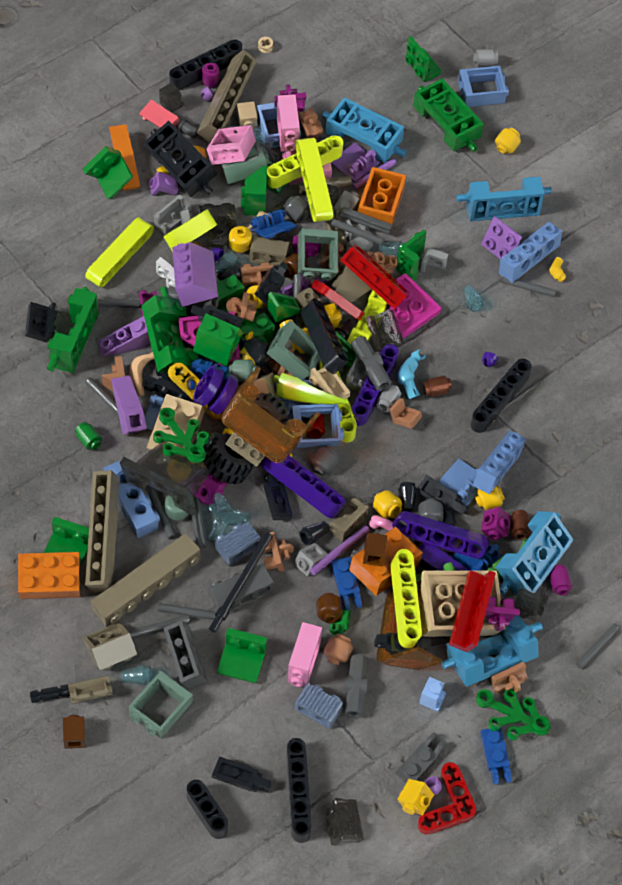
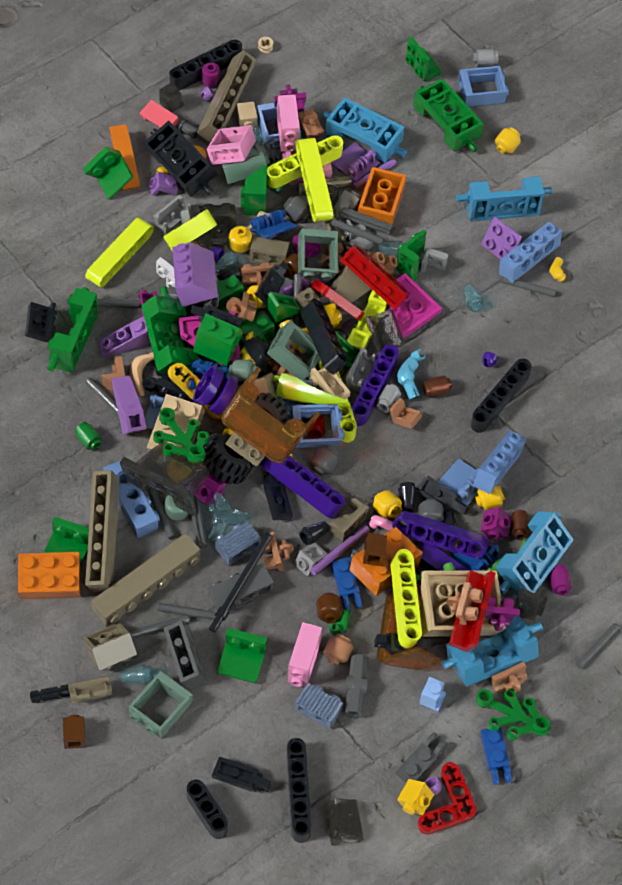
(371, 363): dark grey piece -> none
(462, 603): none -> nougat hips

